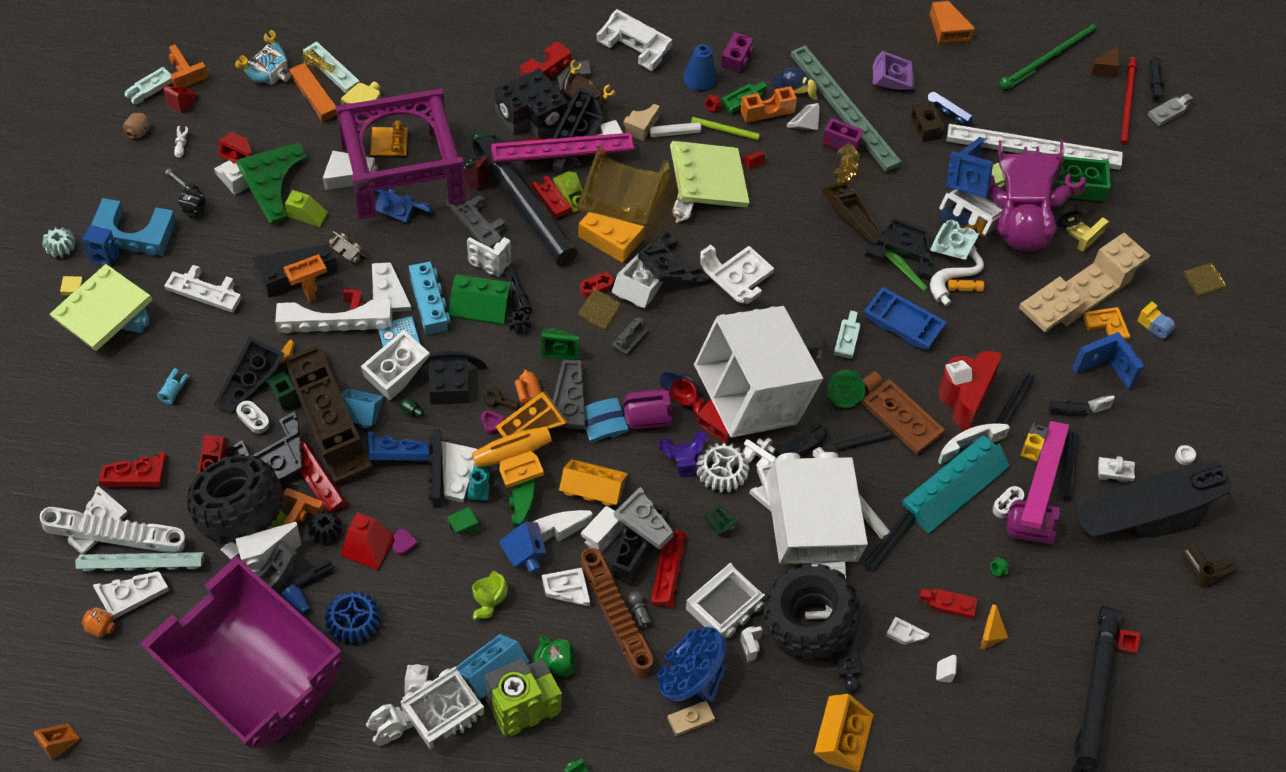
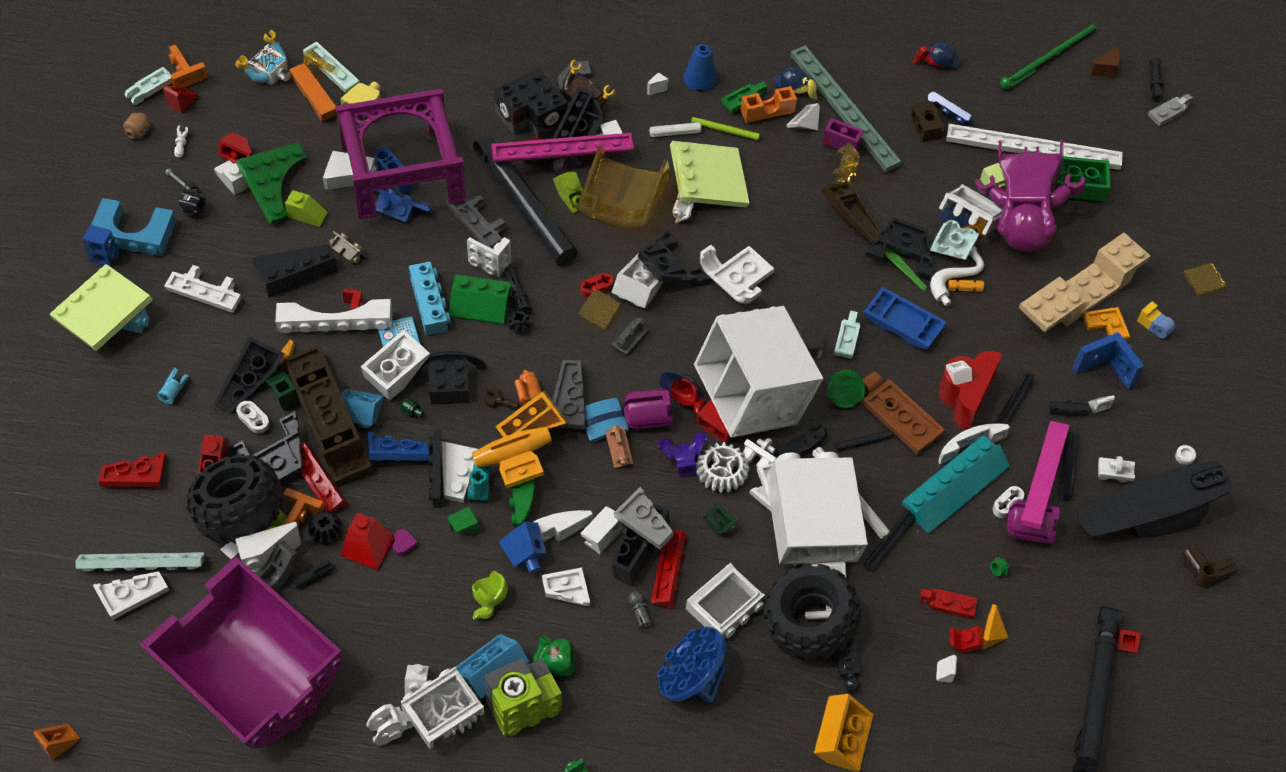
(58, 242): light aqua gear -> none
(70, 284): light yellow tile -> none
(98, 622): orange head -> none
(100, 505): white wing -> none
(112, 531): white gear -> none
(296, 599): blue cone -> none
(305, 272): orange bracket -> none
(367, 619): blue gear -> none
(386, 160): none -> blue beam
(387, 286): white wing -> none
(389, 140): light orange hinge -> none
(476, 172): dark red slope -> none
(482, 134): dark green cylinder -> none
(490, 421): magenta tile -> none
(552, 197): red hinge -> none
(556, 59): red arch -> none
(559, 345): green slope -> none
(593, 482): light orange slope -> none
(611, 235): light orange wedge -> none
(616, 613): dark orange gear -> none
(619, 446): none -> nougat hinge
(637, 36): white bracket -> none
(640, 122): tan arch -> none
(657, 84): none -> white slope
(691, 718): tan plate -> none
(713, 103): red plate -> none
(737, 52): magenta brick -> none
(749, 642): white bracket -> none
(754, 160): red slope -> none
(893, 72): medium lavender slope -> none
(905, 632): white tile -> none
(938, 54): none -> dark blue hair
(950, 23): orange slope -> none
(966, 640): none -> red bracket
(969, 171): blue bracket -> none
(1034, 442): yellow leg -> none
(1081, 231): light yellow piece -> none
(1131, 68): red bar -> none

